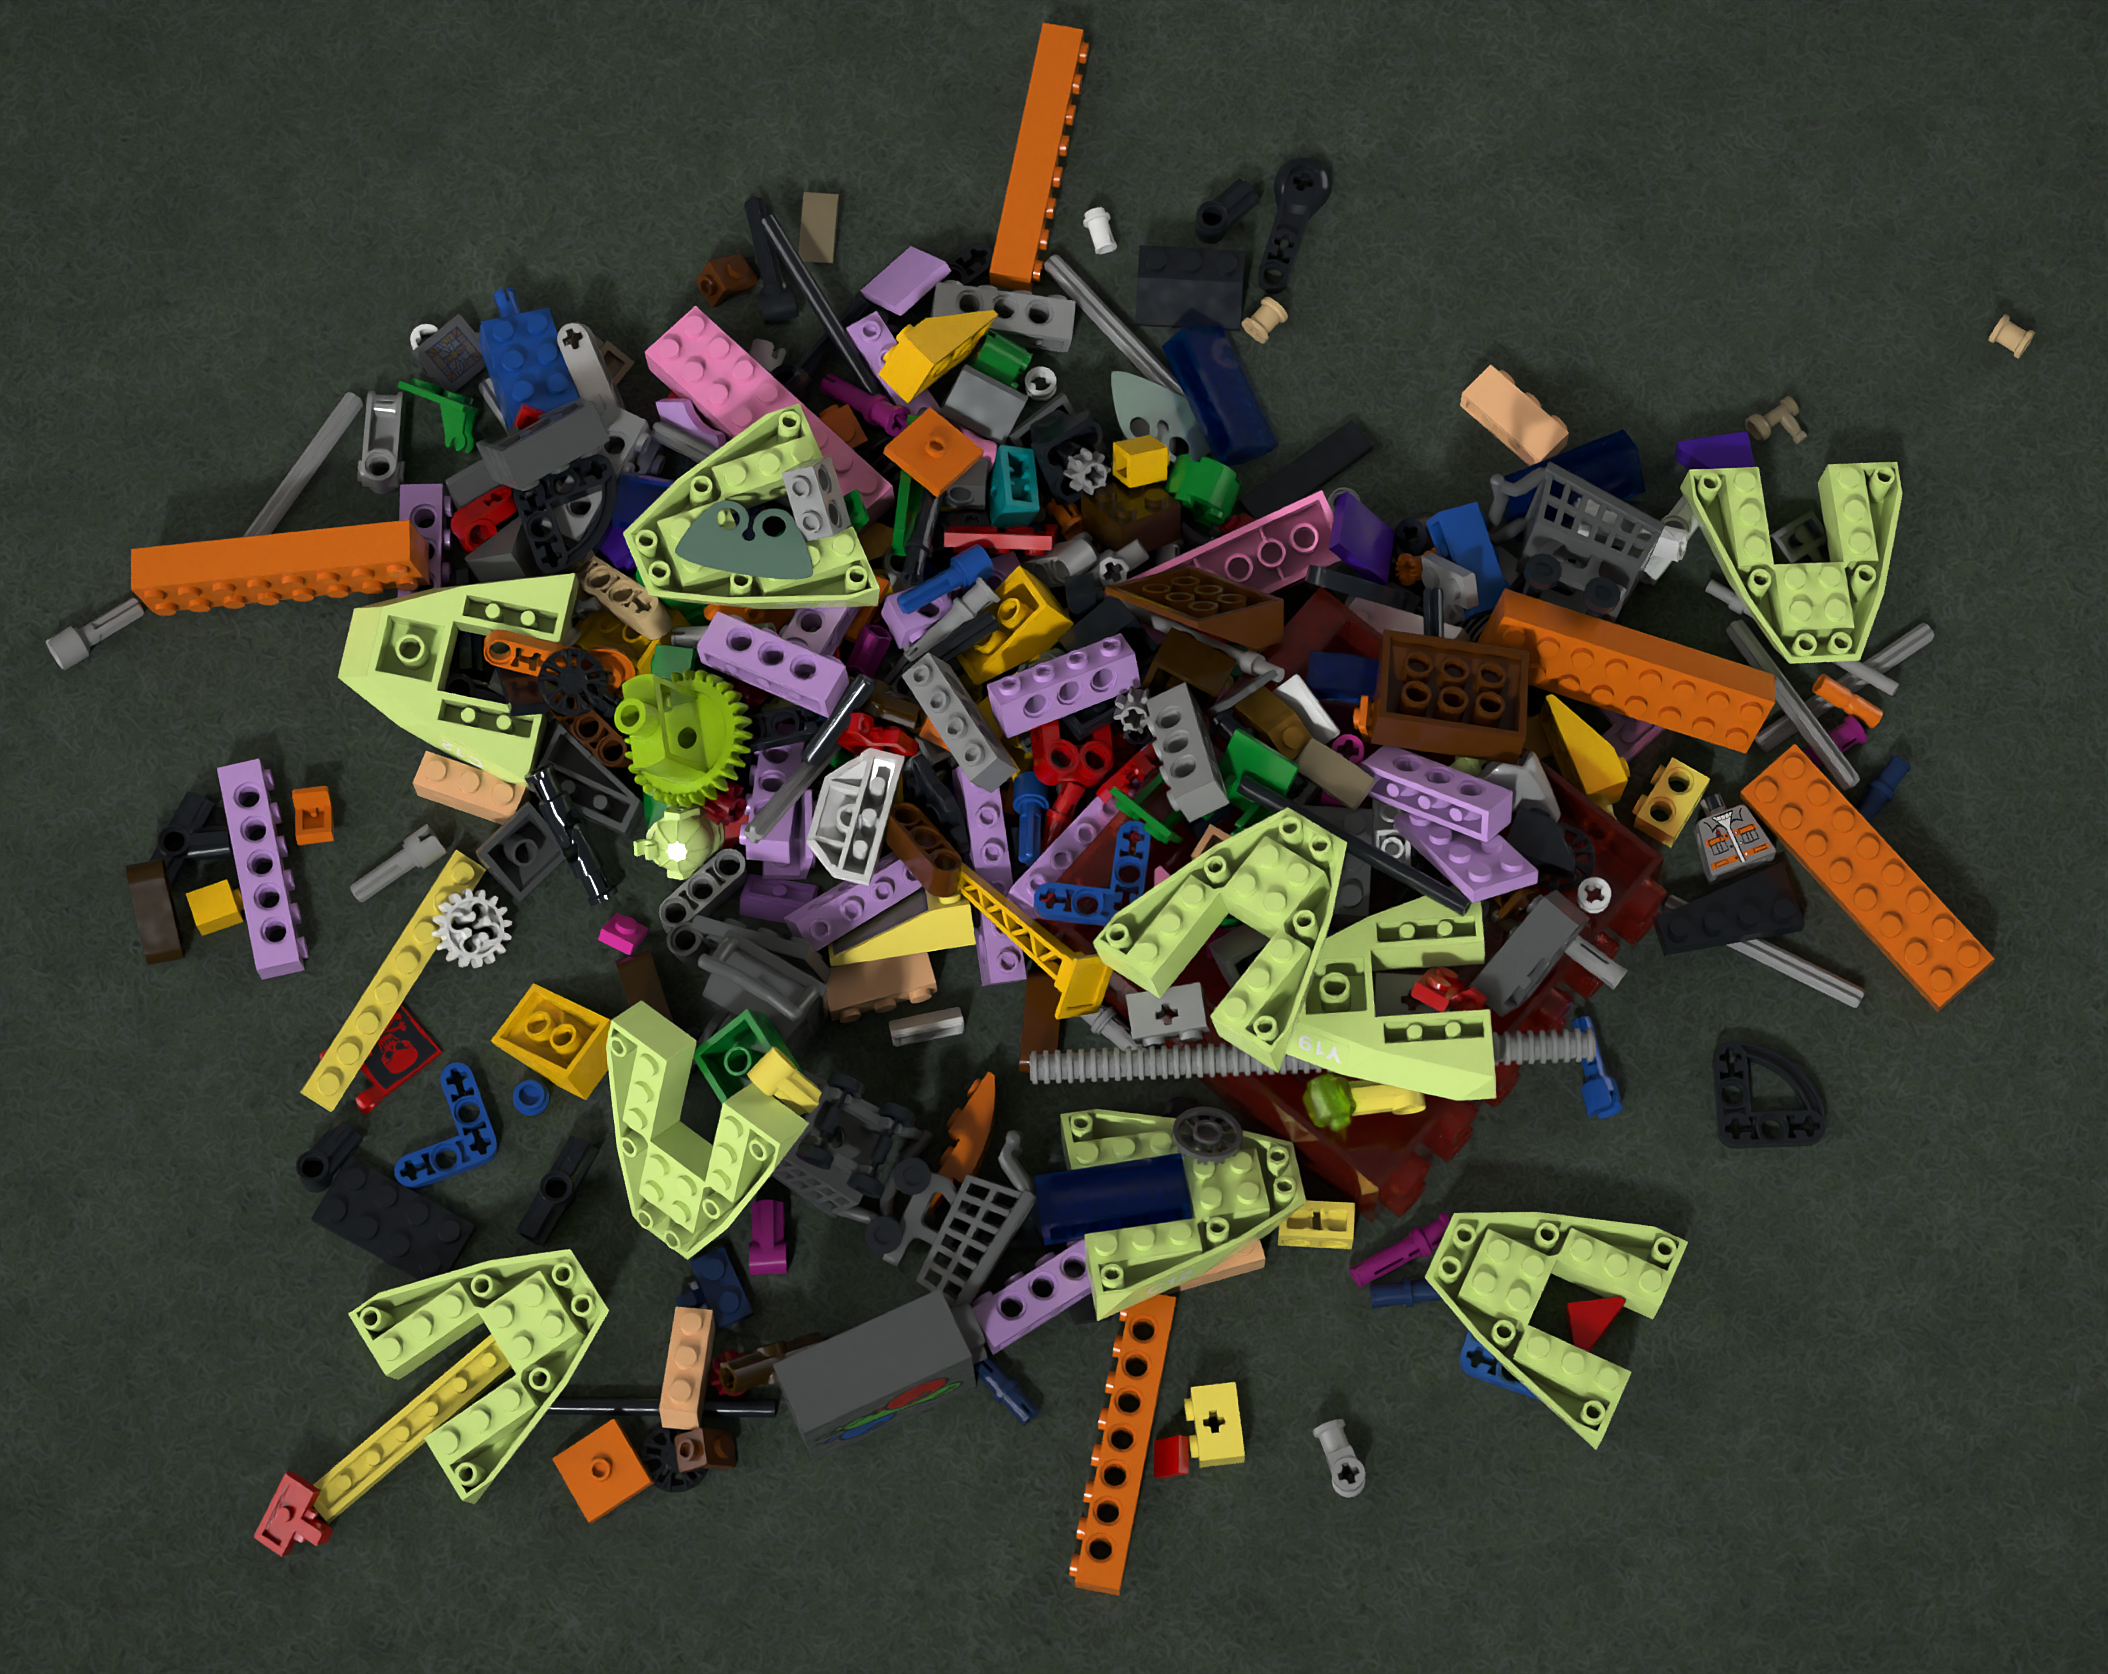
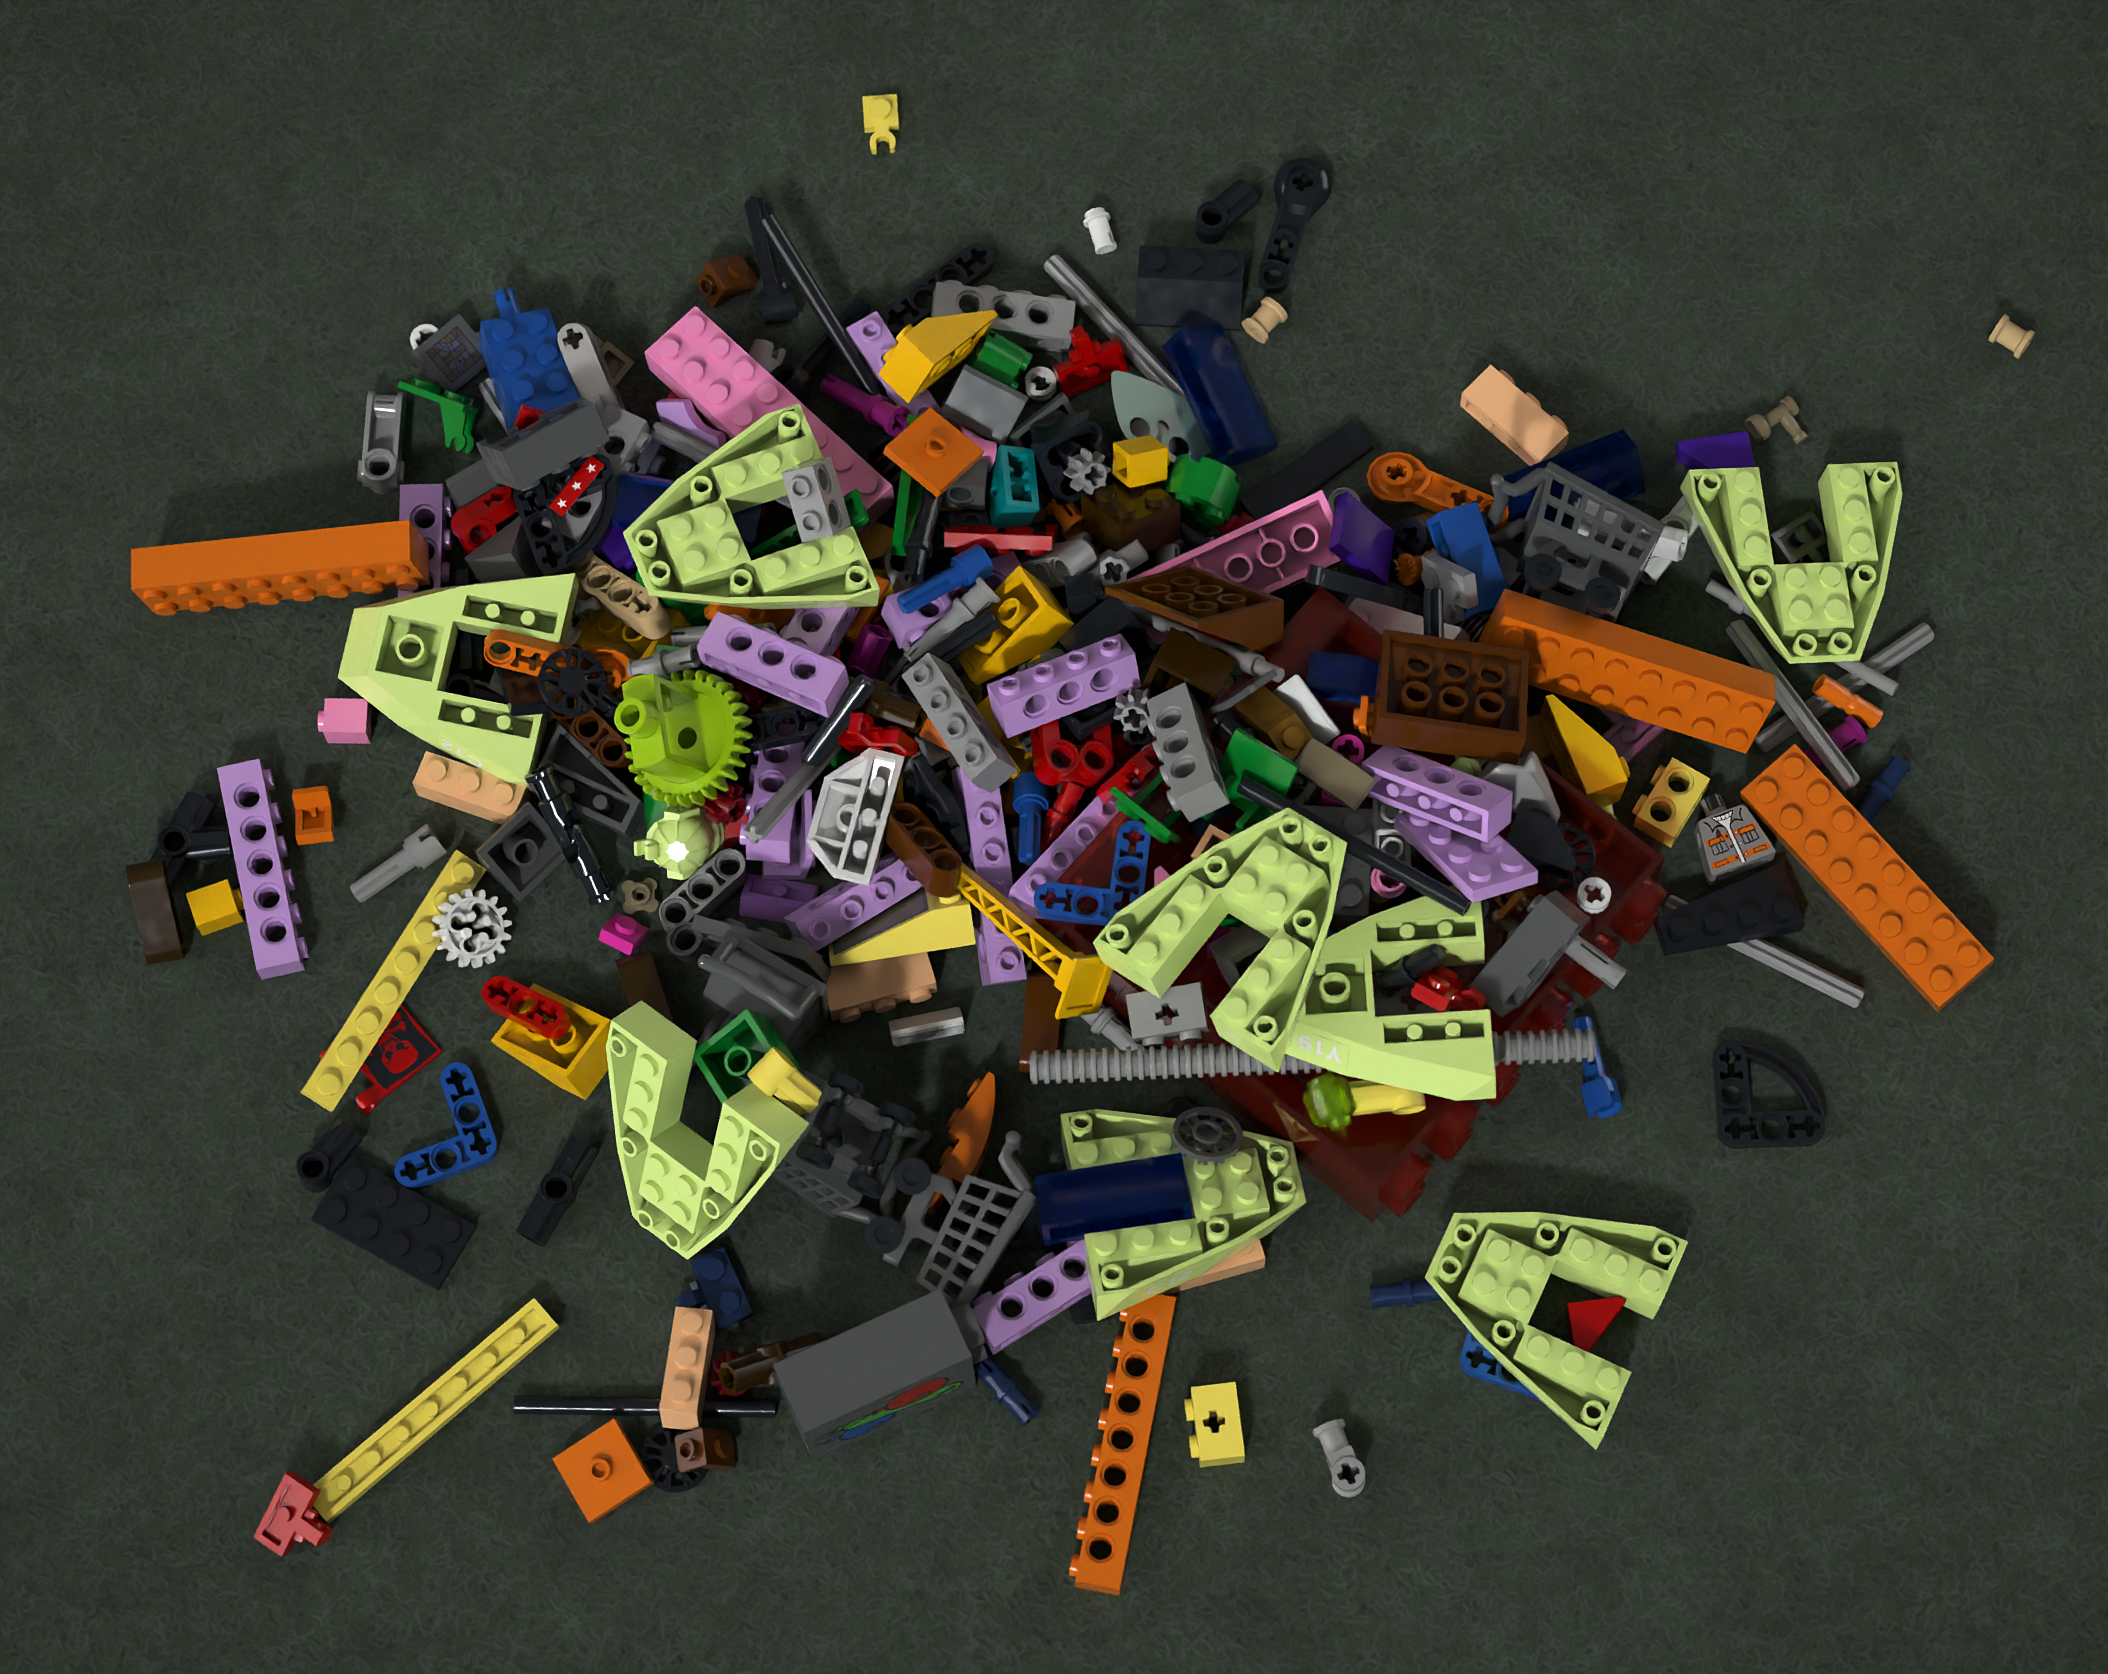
(74, 644): light grey piece -> none
(306, 466): light grey axle -> none
(346, 720): none -> bright pink brick
(531, 1097): blue plate -> none
(532, 1019): none -> red beam
(540, 1317): yellowish green piece -> none
(576, 486): none -> red sticker
(647, 903): none -> dark tan plate
(665, 662): none -> light grey pin
(728, 551): sand green piece -> none
(768, 1244): magenta piece -> none
(818, 227): dark tan slope -> none
(845, 425): orange bracket -> none
(880, 117): none -> light yellow plate
(906, 280): lavender tile -> none
(1037, 158): orange brick -> none
(1088, 363): none -> red hinge
(1171, 1457): red tile -> none
(1319, 1226): light yellow brick -> none
(1384, 887): none -> bright pink cone
(1409, 970): none -> black axle
(1418, 1243): magenta pin -> none
(1422, 486): none -> orange beam

